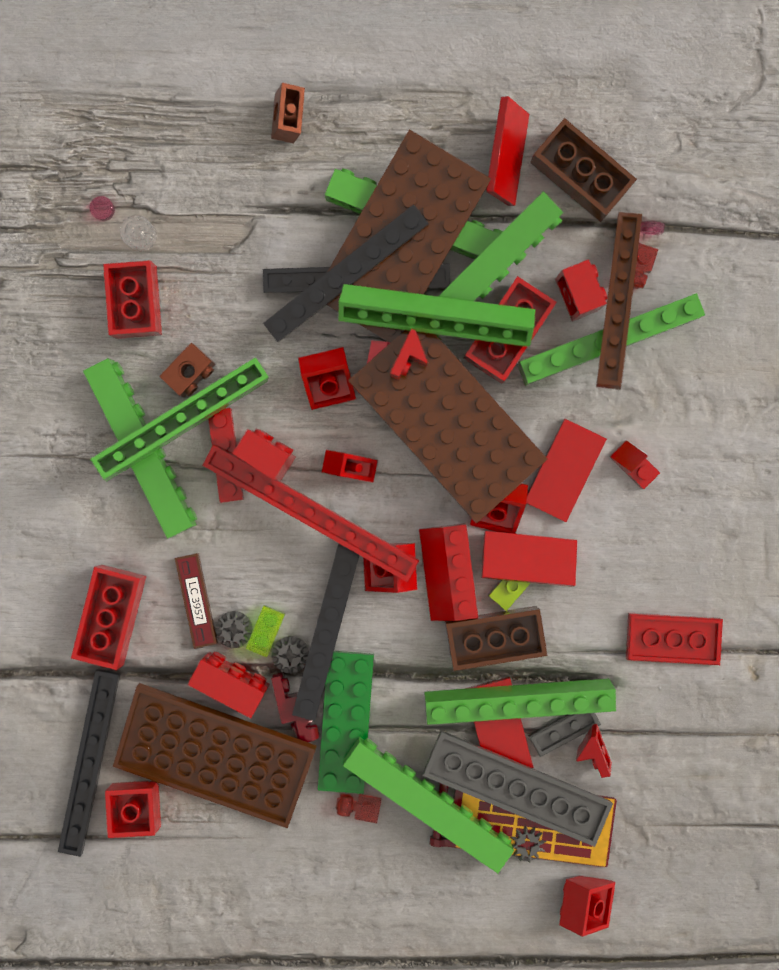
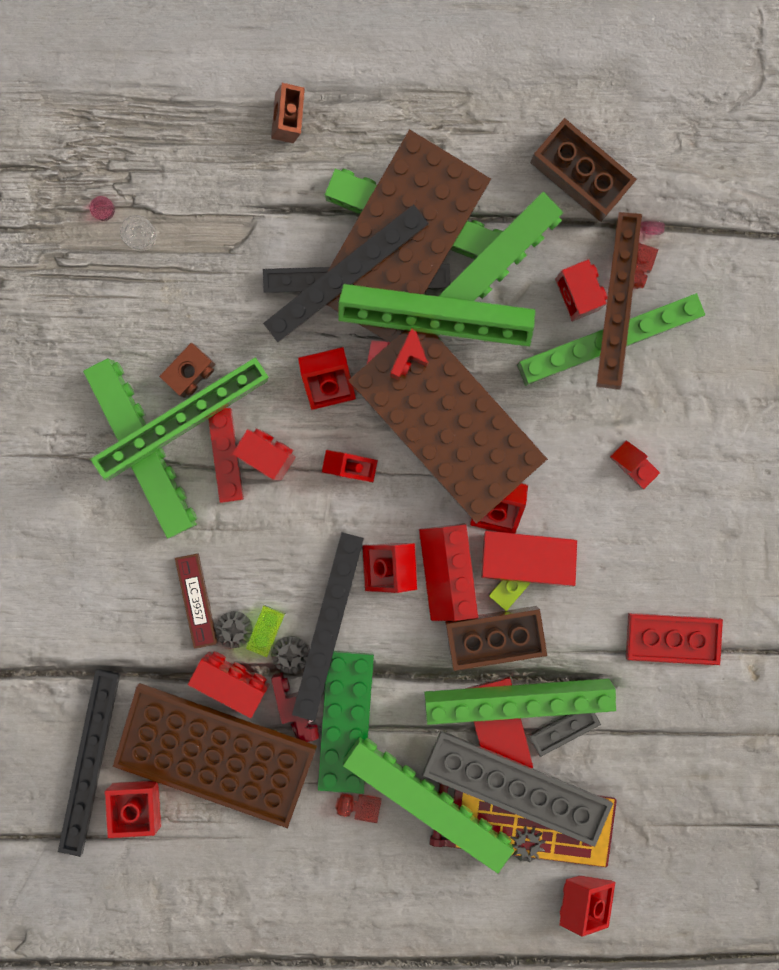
(108, 617): red brick -> none
(132, 299): red brick -> none
(311, 513): red plate -> none
(500, 358): red brick -> none
(507, 151): red tile -> none
(566, 470): red tile -> none
(594, 748): red slope -> none

